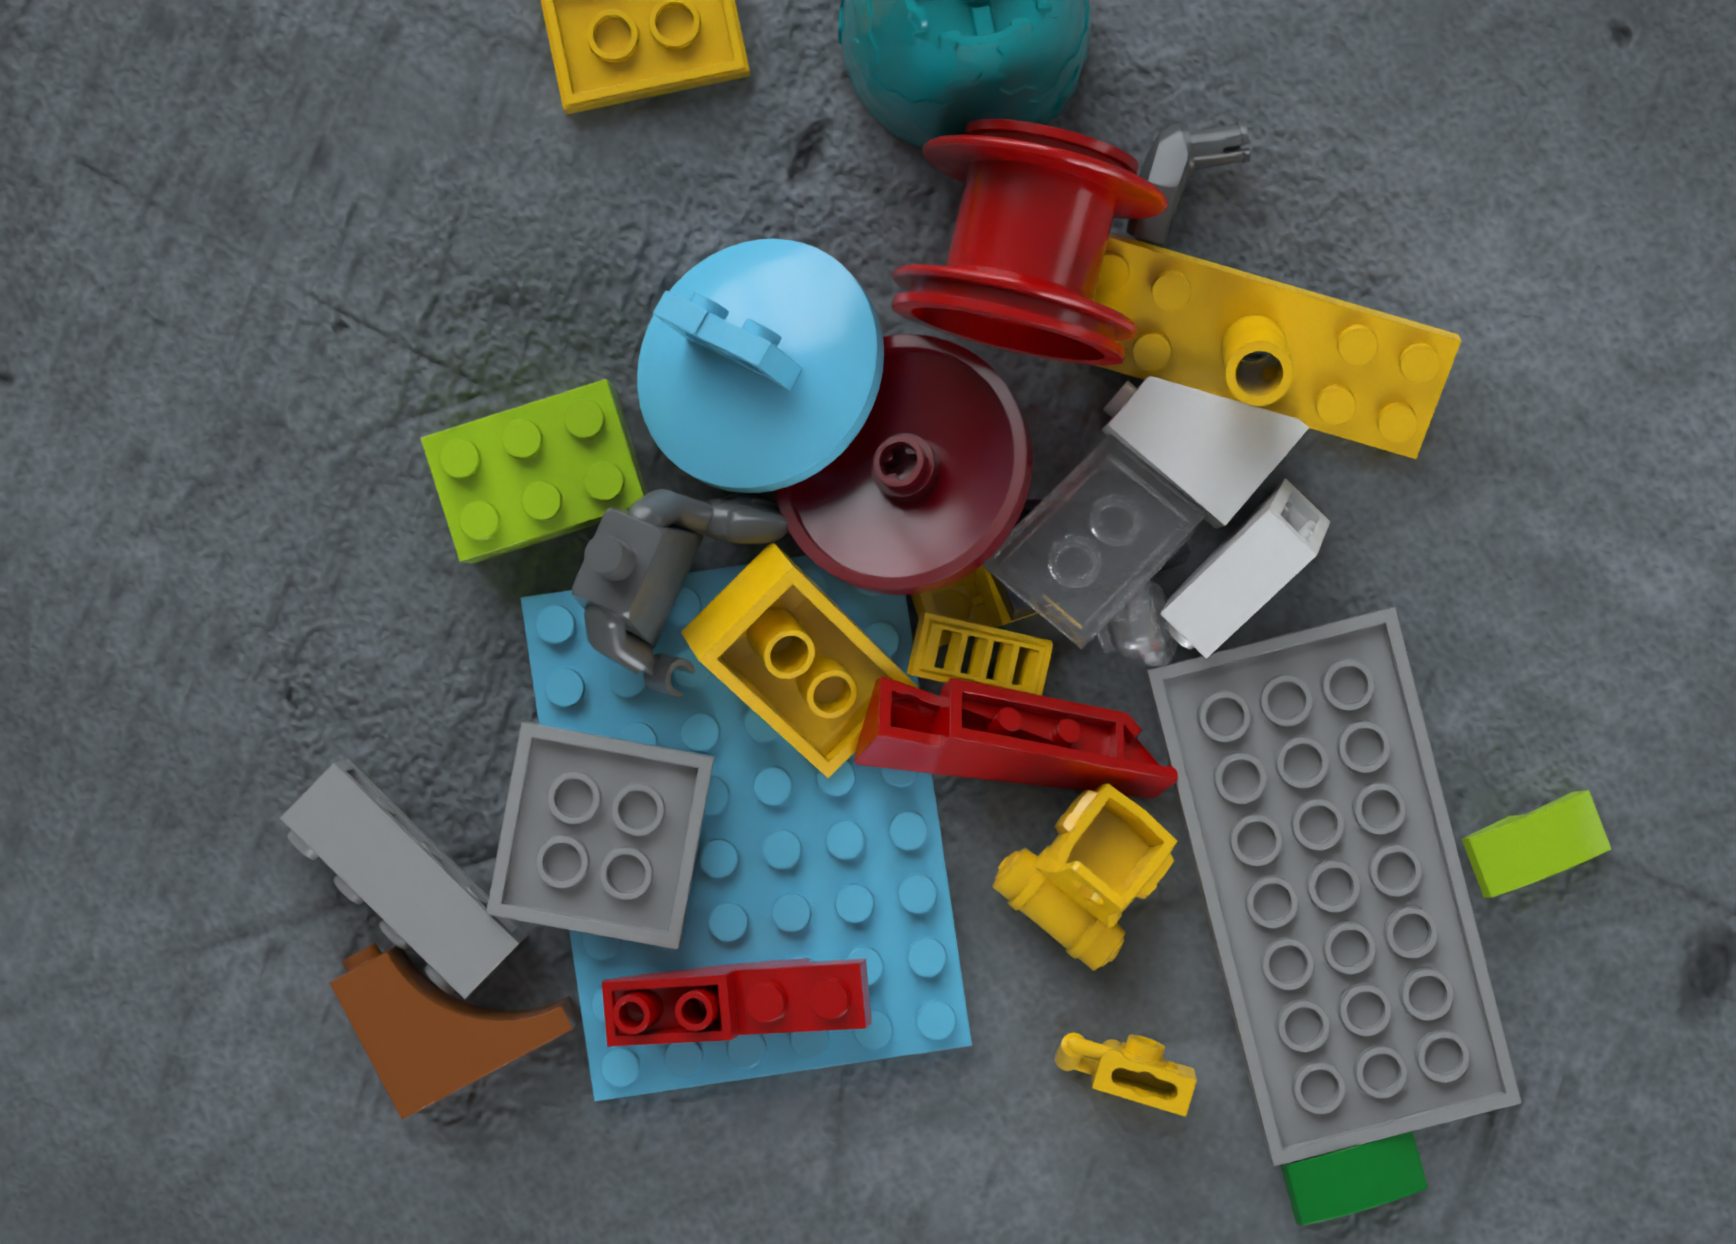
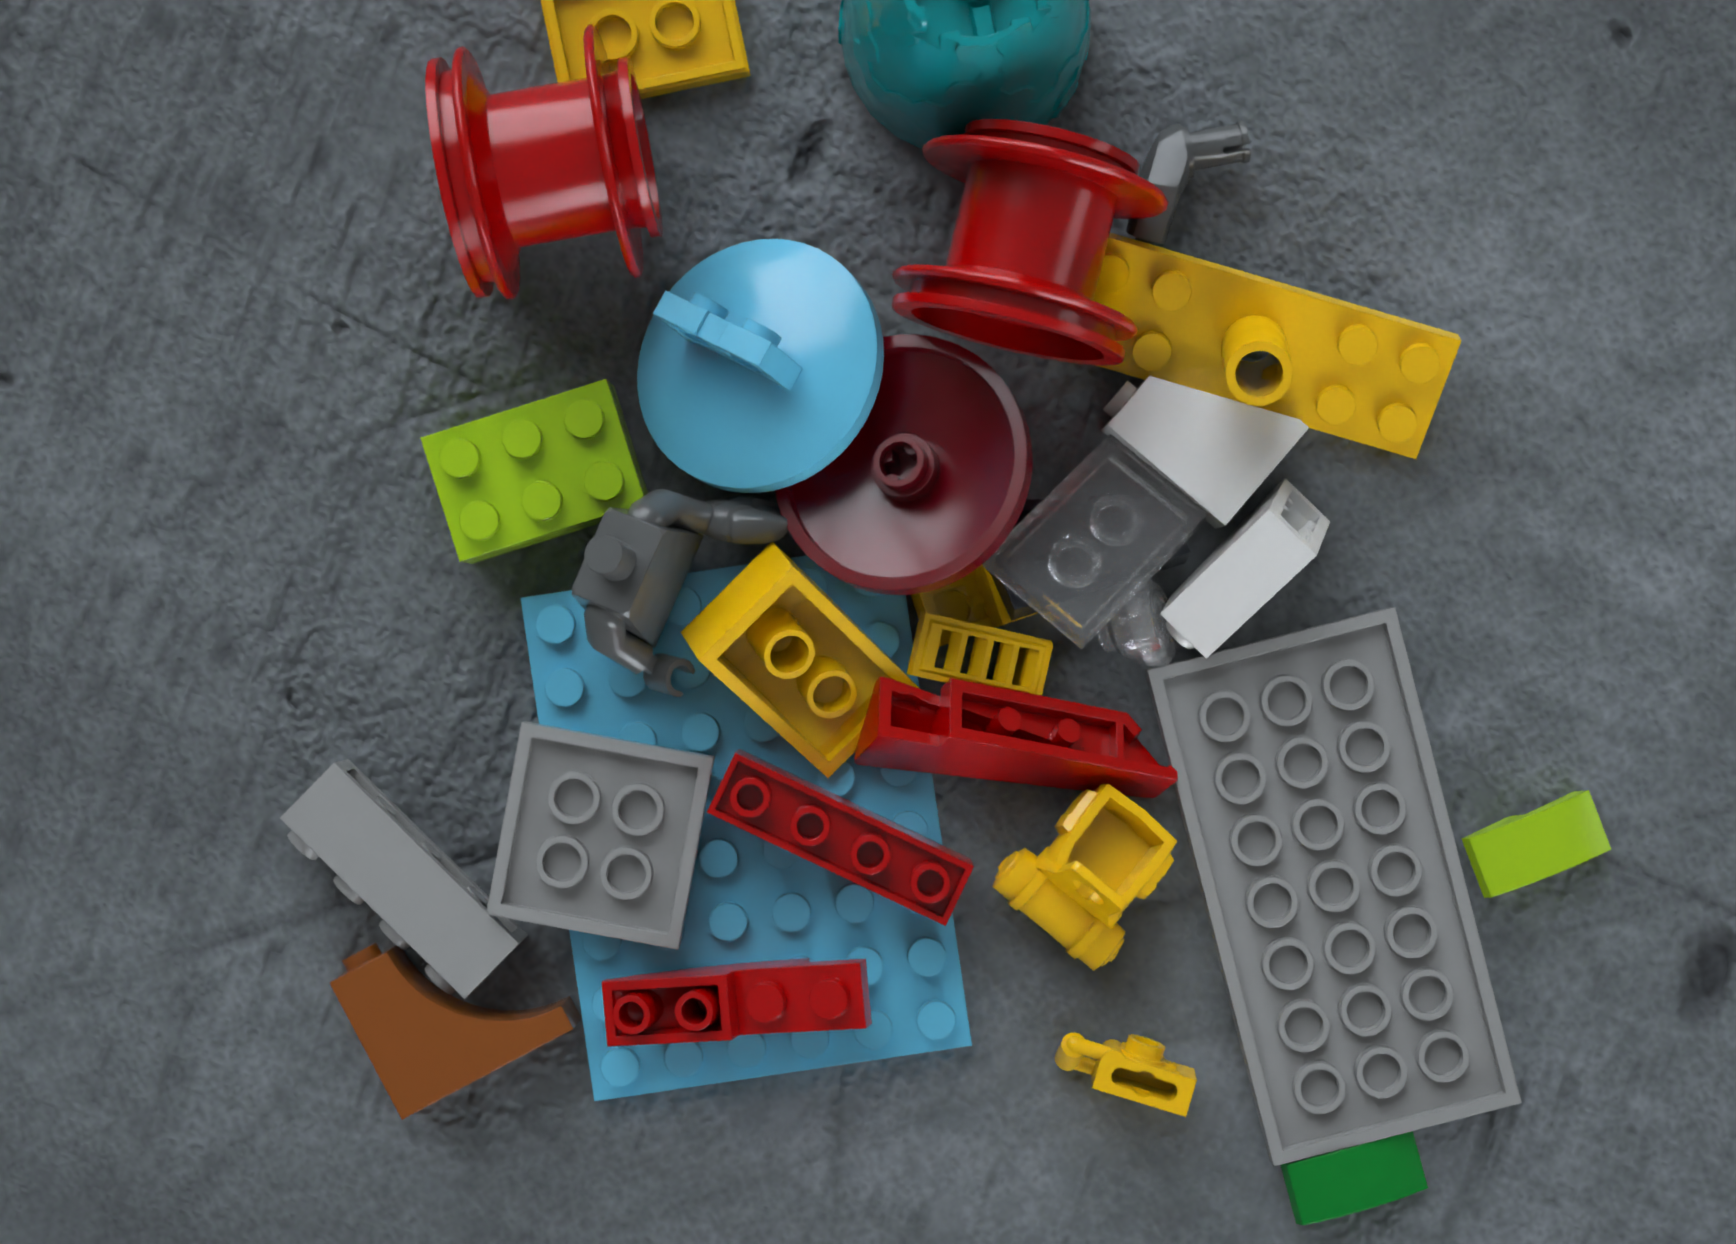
(540, 164): none -> red wheel
(841, 836): none -> red brick

